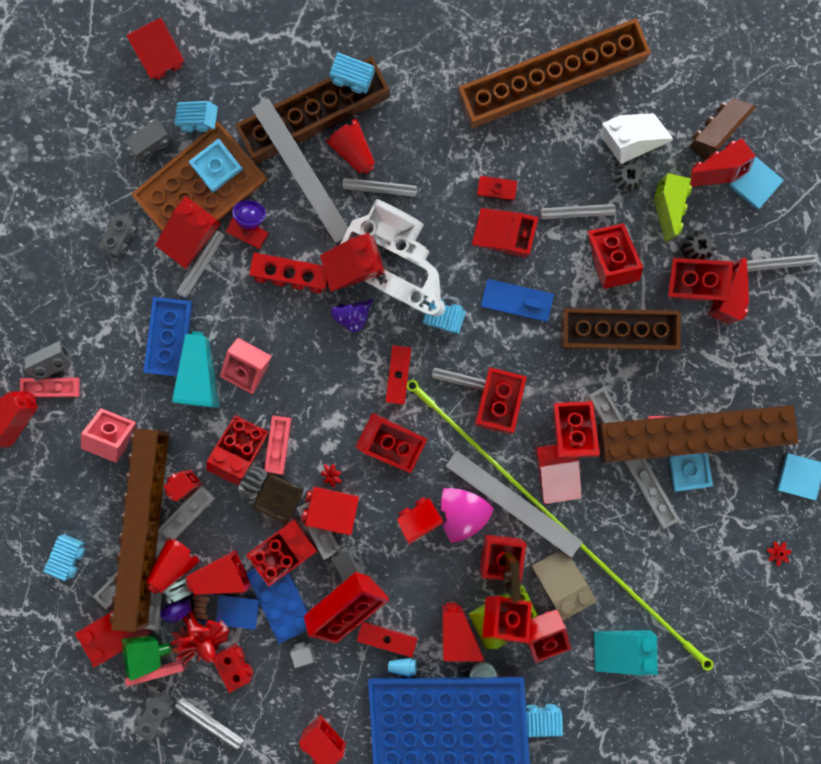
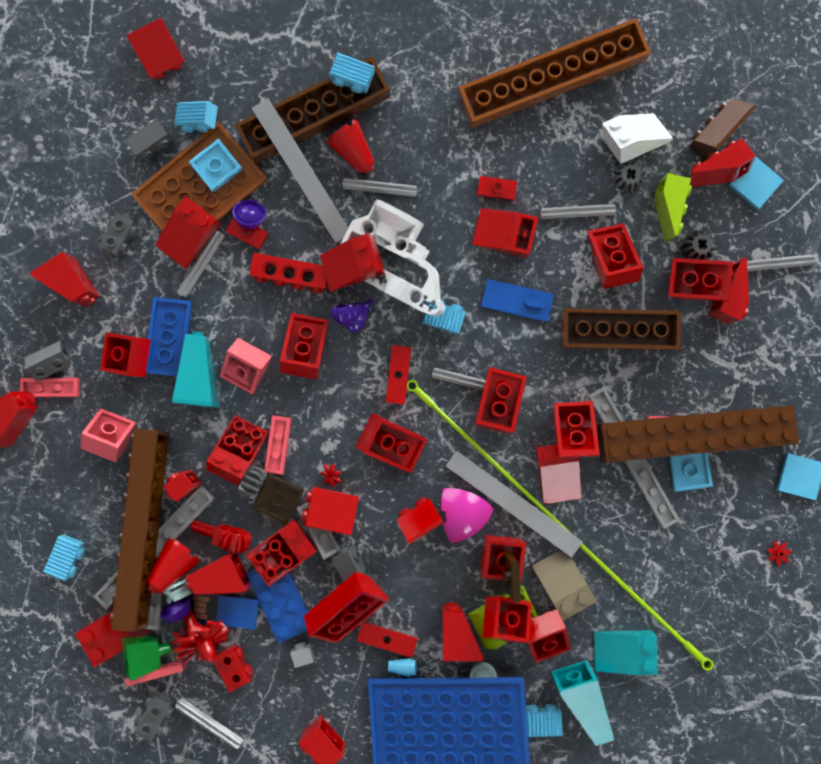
(67, 278): none -> red slope
(125, 355): none -> red brick
(224, 536): none -> red gear
(303, 346): none -> red slope
(584, 698): none -> slope

